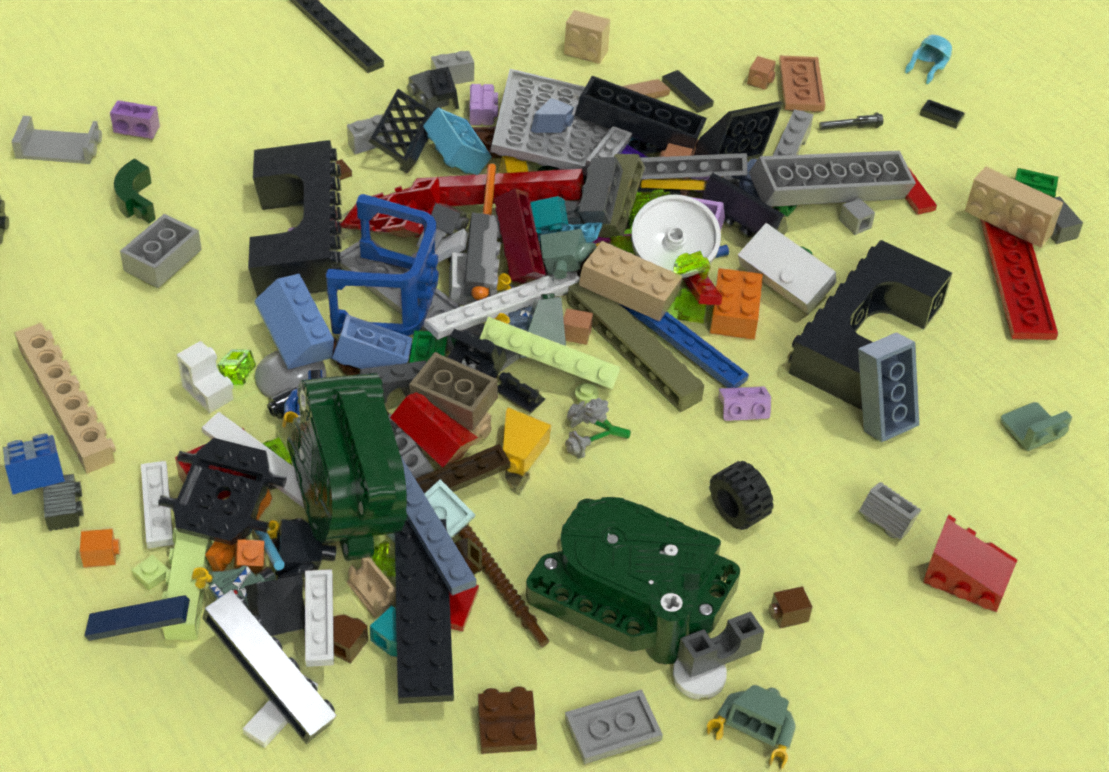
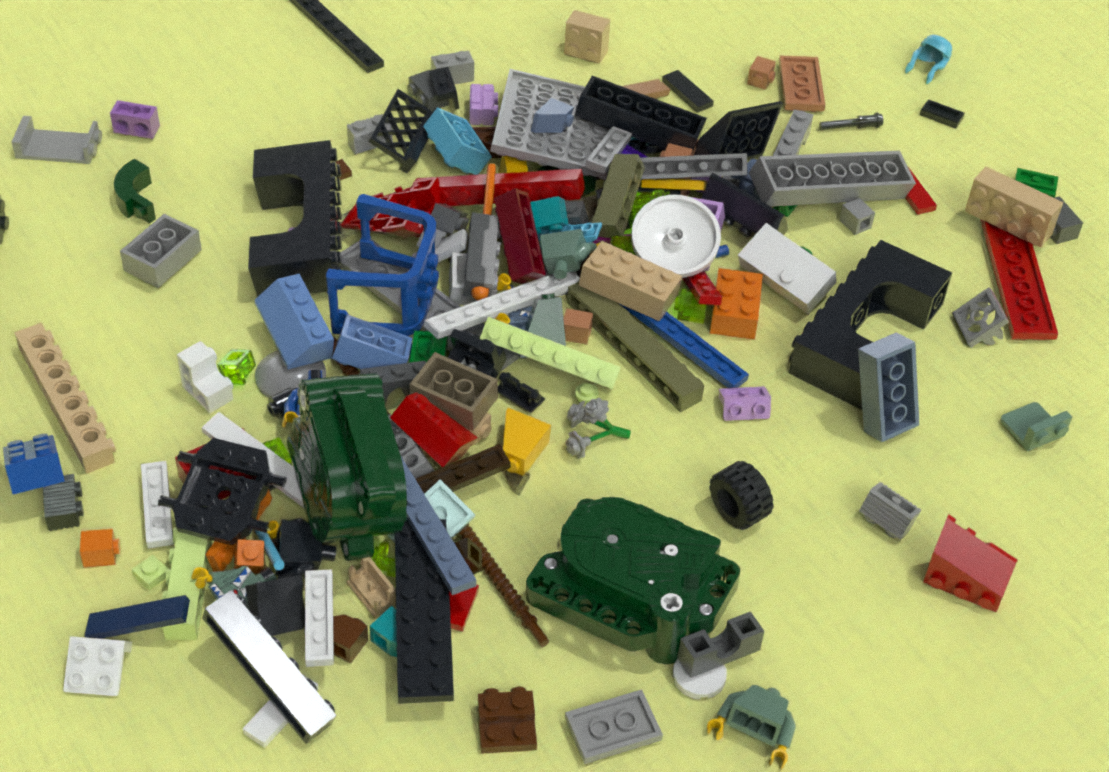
(95, 665): none -> white bracket
(600, 190): dark grey brick -> none
(688, 262): clear neon green bracket -> none
(790, 607): reddish brown brick -> none
(972, 307): none -> light grey piece

